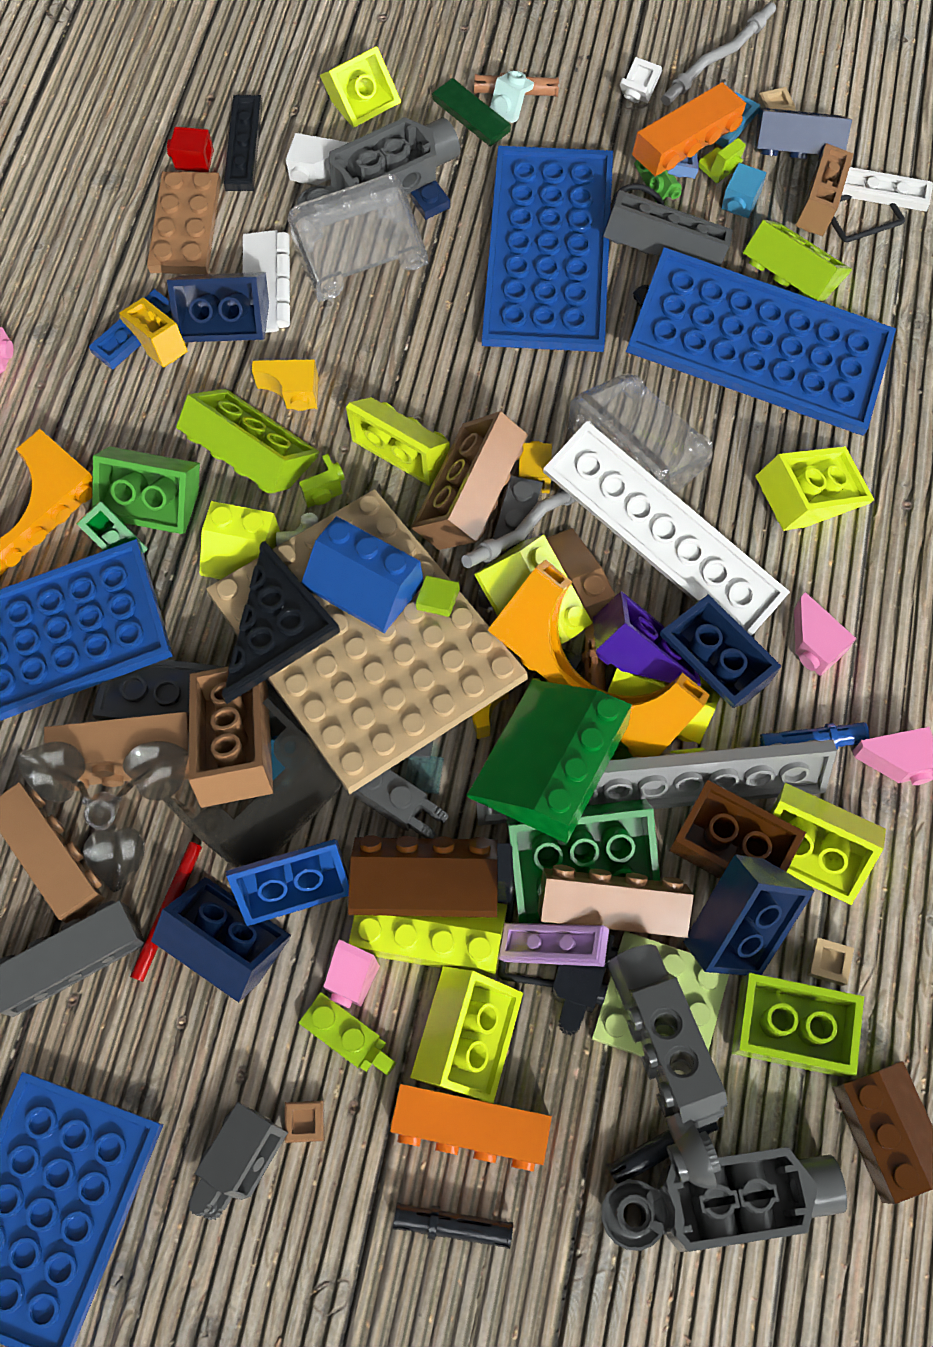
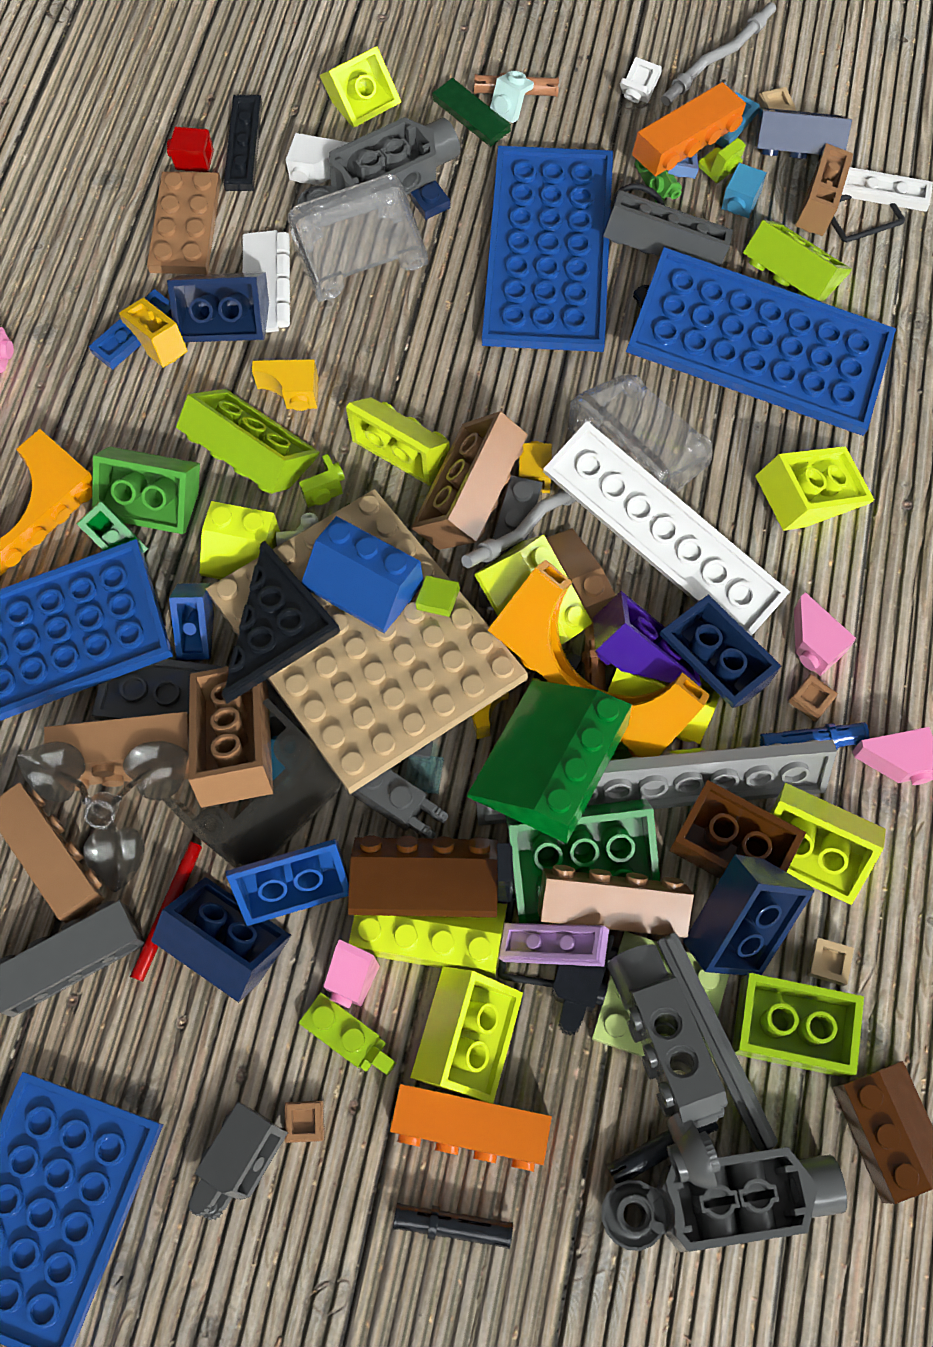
(192, 621): none -> blue slope
(718, 1043): none -> dark grey axle
(813, 697): none -> medium nougat tile

